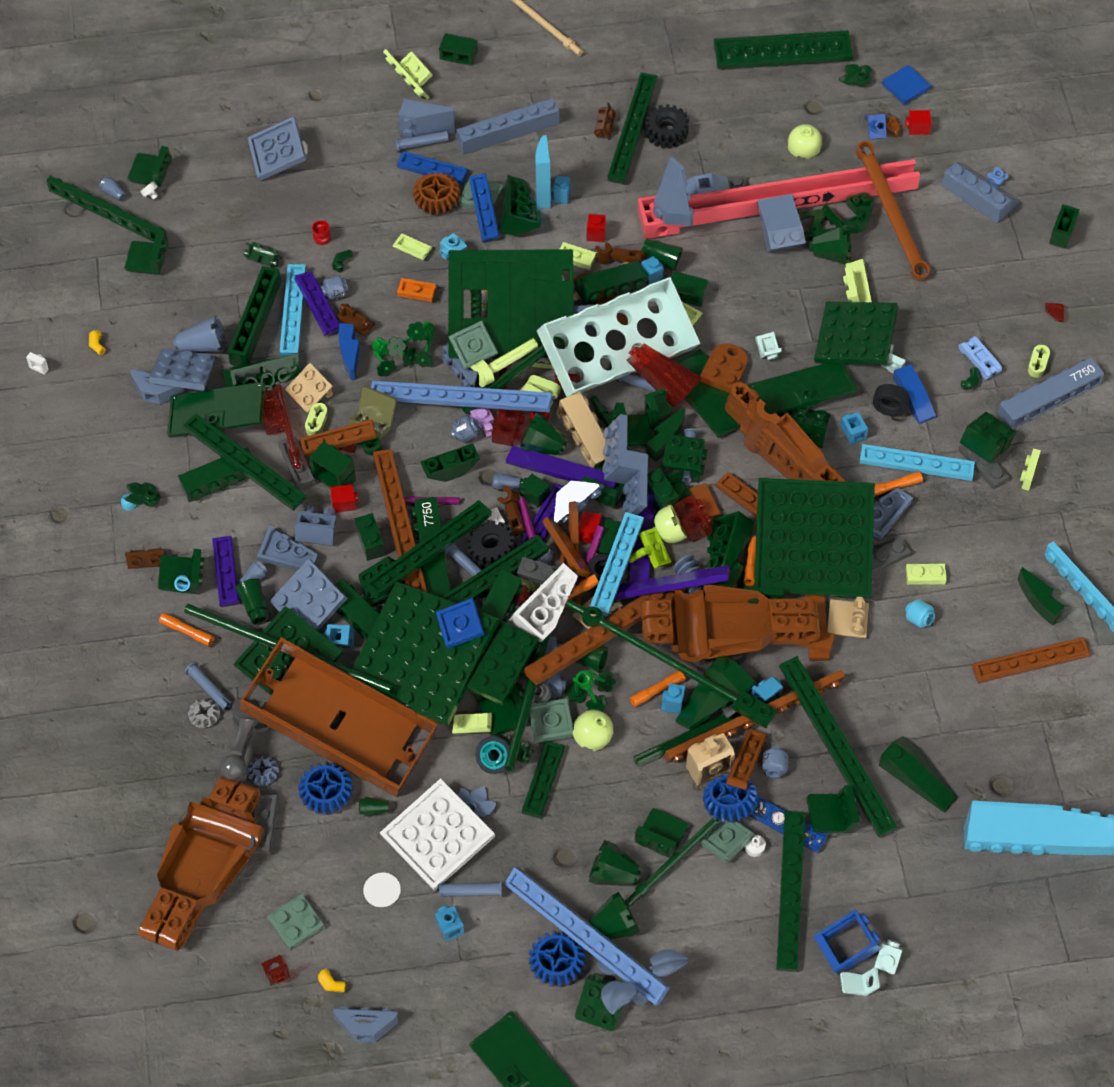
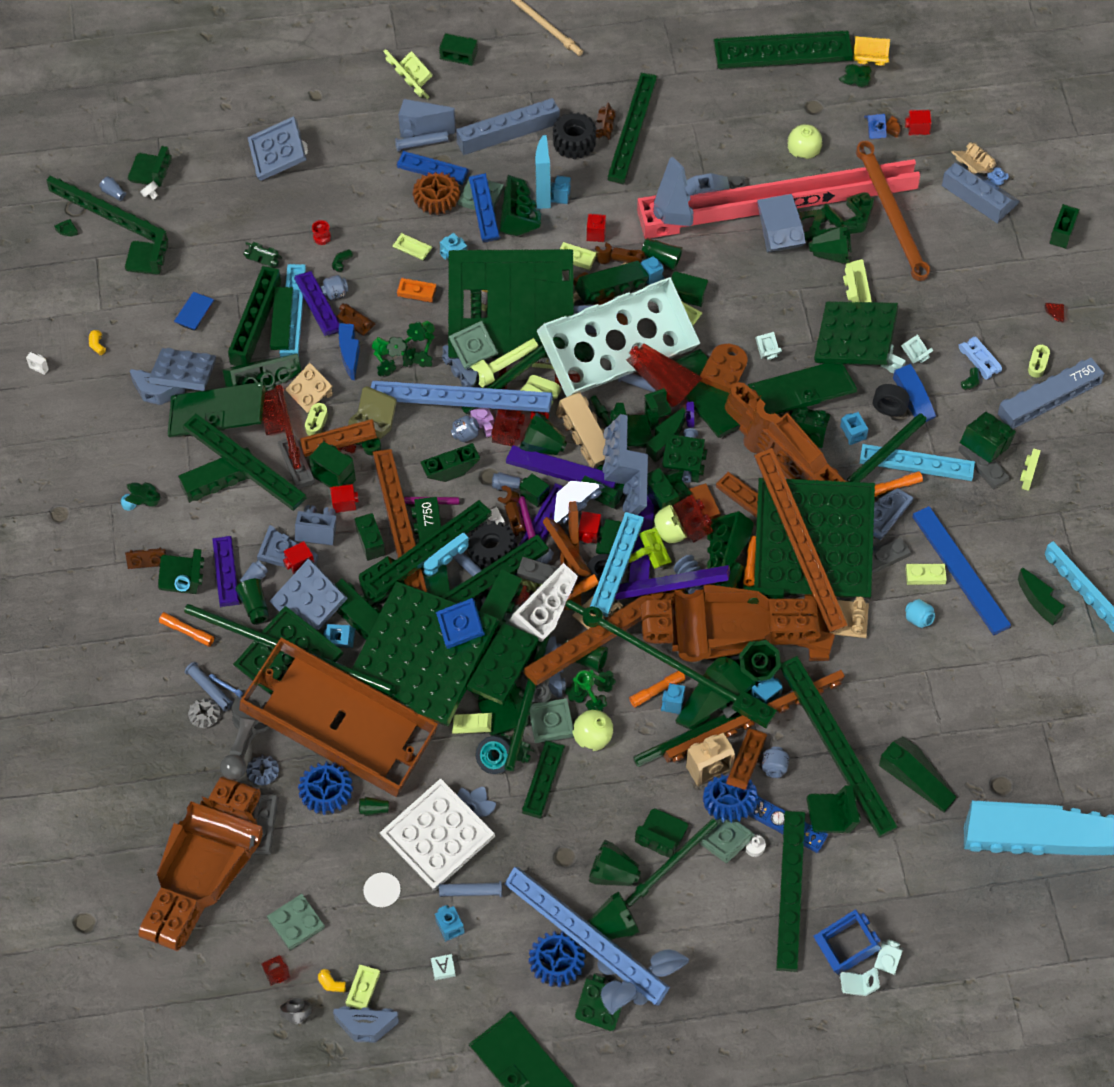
(66, 228): none -> dark green tile
(194, 311): none -> blue piece
(202, 337): sand blue cone -> none
(239, 693): none -> medium blue hinge
(281, 318): none -> dark green tile
(295, 1010): none -> flat silver plate
(297, 556): none -> red brick
(362, 987): none -> yellowish green plate
(443, 967): none -> light aqua tile
(446, 554): none -> medium azure hinge
(574, 145): none -> black tyre
(594, 546): magenta bar -> none
(667, 116): black tyre -> none
(690, 414): none -> dark purple tile
(759, 652): none -> dark green cone
(800, 540): none -> dark orange plate
(871, 49): none -> yellow bracket
(887, 449): none -> dark green axle
(906, 84): blue tile -> none
(916, 350): none -> light aqua bracket
(961, 571): none -> blue tile
(976, 159): none -> tan hinge
(1030, 660): dark orange tile -> none

